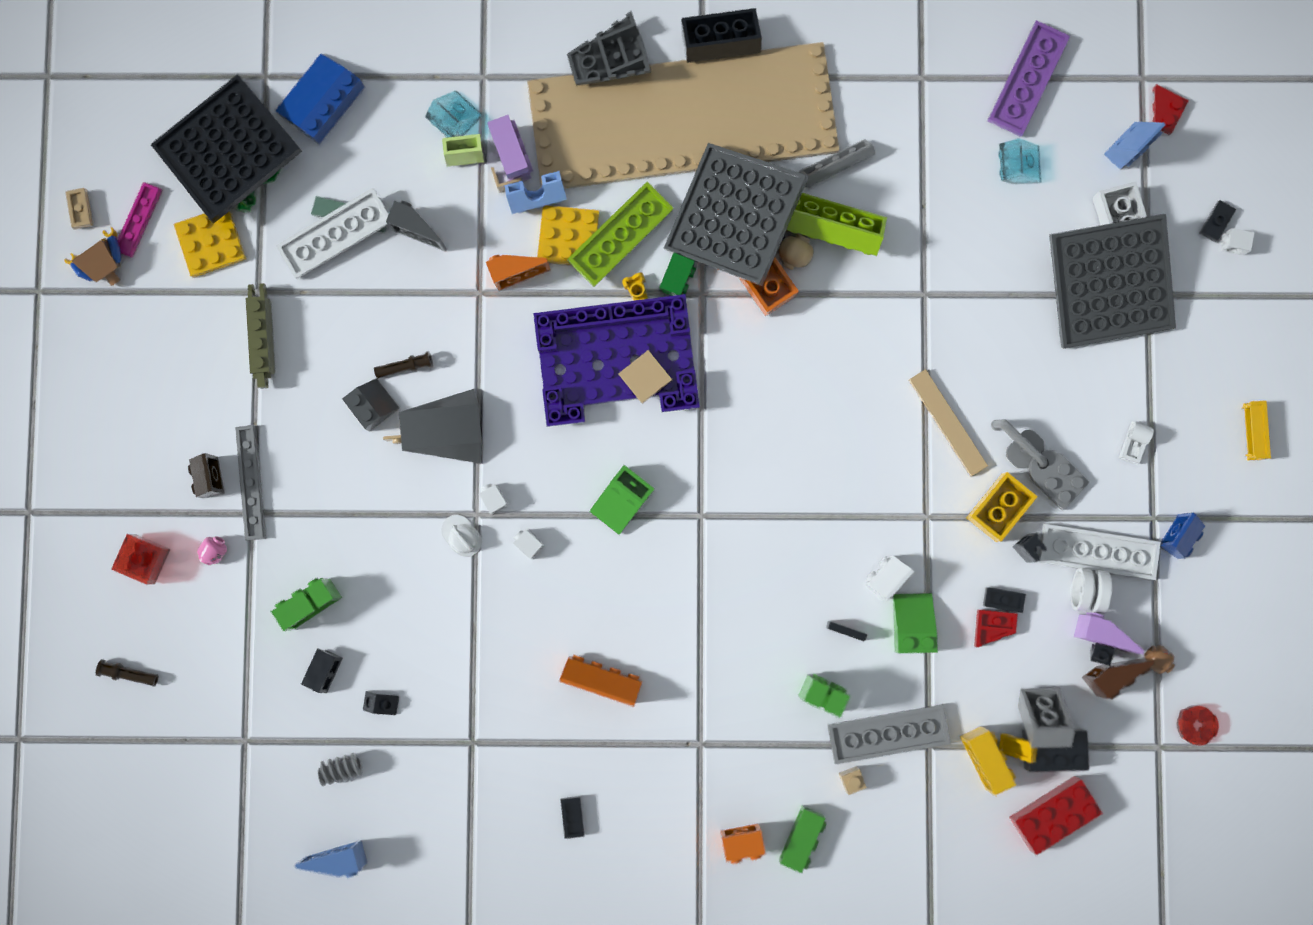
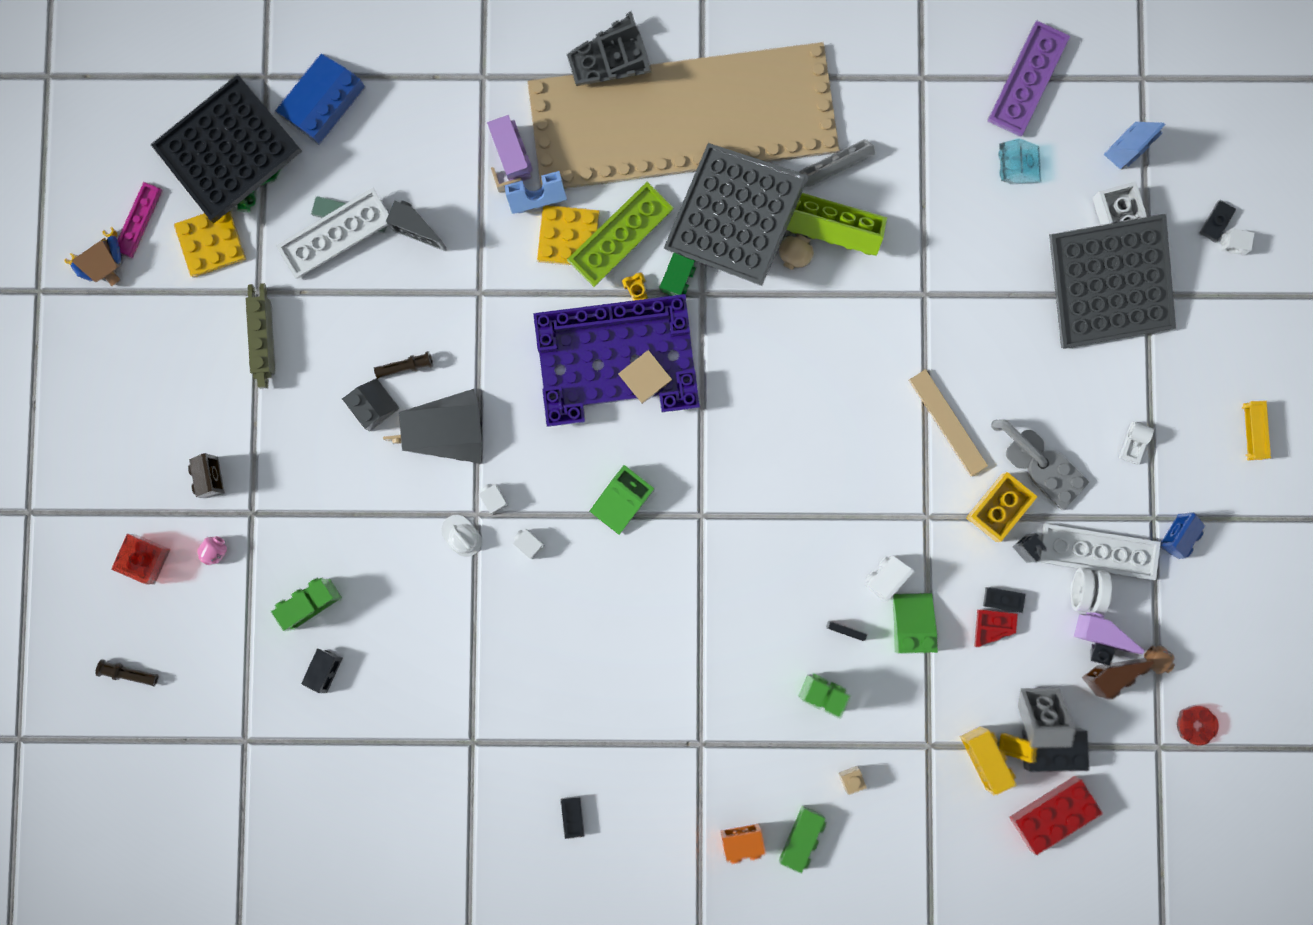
(79, 208): tan plate -> none
(250, 482): light grey tile -> none
(337, 861): medium blue slope -> none
(339, 770): light grey piece -> none
(381, 703): black bracket -> none
(452, 114): clear light blue slope -> none
(463, 150): yellowish green brick -> none
(511, 270): orange slope -> none
(601, 680): orange slope -> none
(721, 35): black brick -> none
(775, 290): orange brick -> none
(888, 734): light grey plate -> none
(1167, 108): red wing -> none

